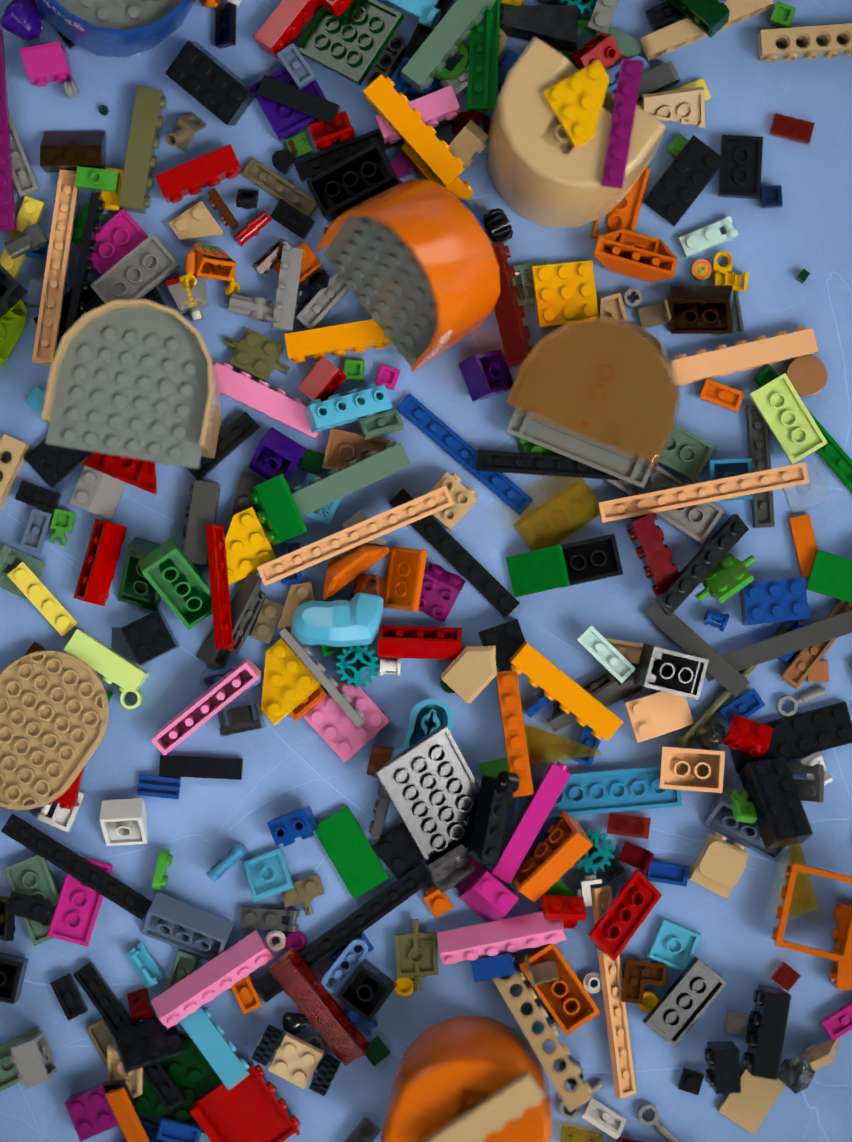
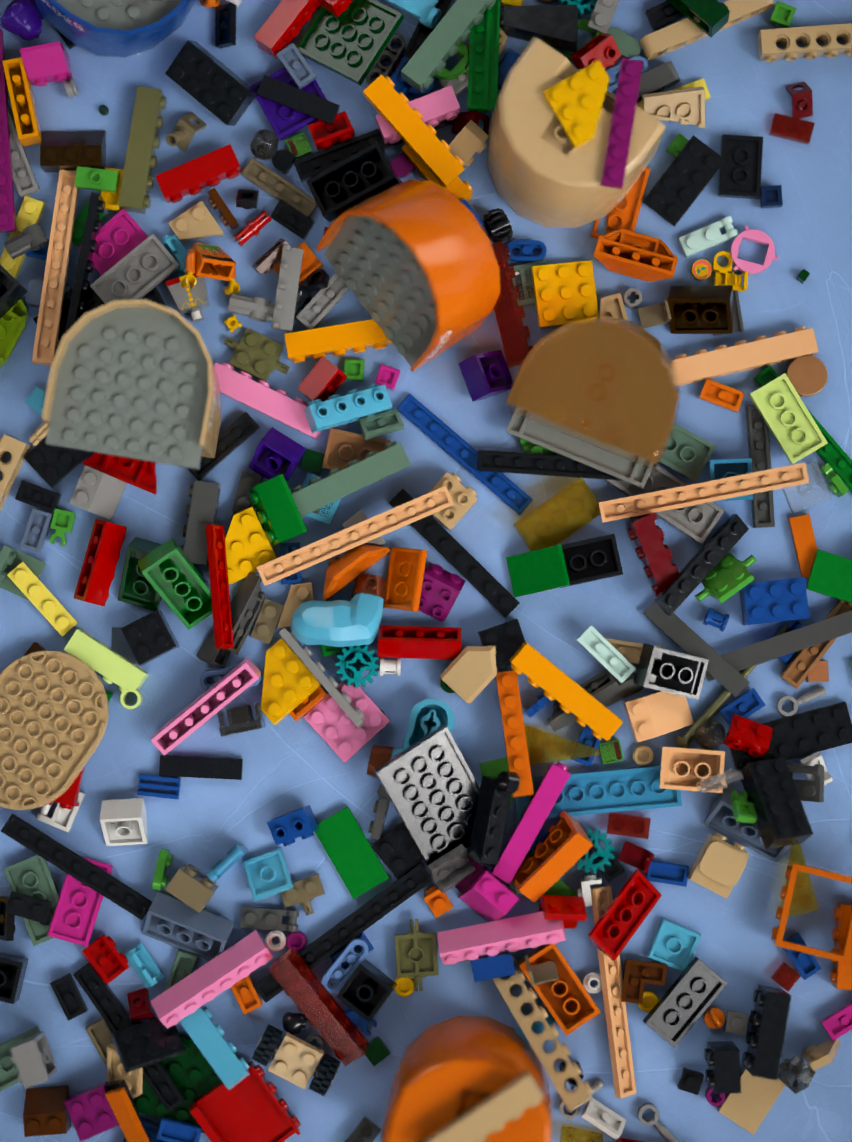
(22, 102): none -> light orange brick
(39, 434): none -> tan axle
(46, 1111): none -> reddish brown slope
(105, 959): none -> red bracket
(177, 250): none -> medium azure hinge
(192, 887): none -> dark tan brick
(232, 323): none -> yellow piece
(264, 144): none -> clear smoke head
(525, 248): none -> blue plate
(611, 751): none -> tile
(642, 755): none -> tan tile
(709, 1090): none -> magenta bush
(714, 1017): none -> orange tile
(719, 780): none -> clear plate
(754, 236): none -> bright pink piece
(801, 100): none -> dark red bracket
(804, 963): none -> blue plate
(836, 485): none -> bright green plate

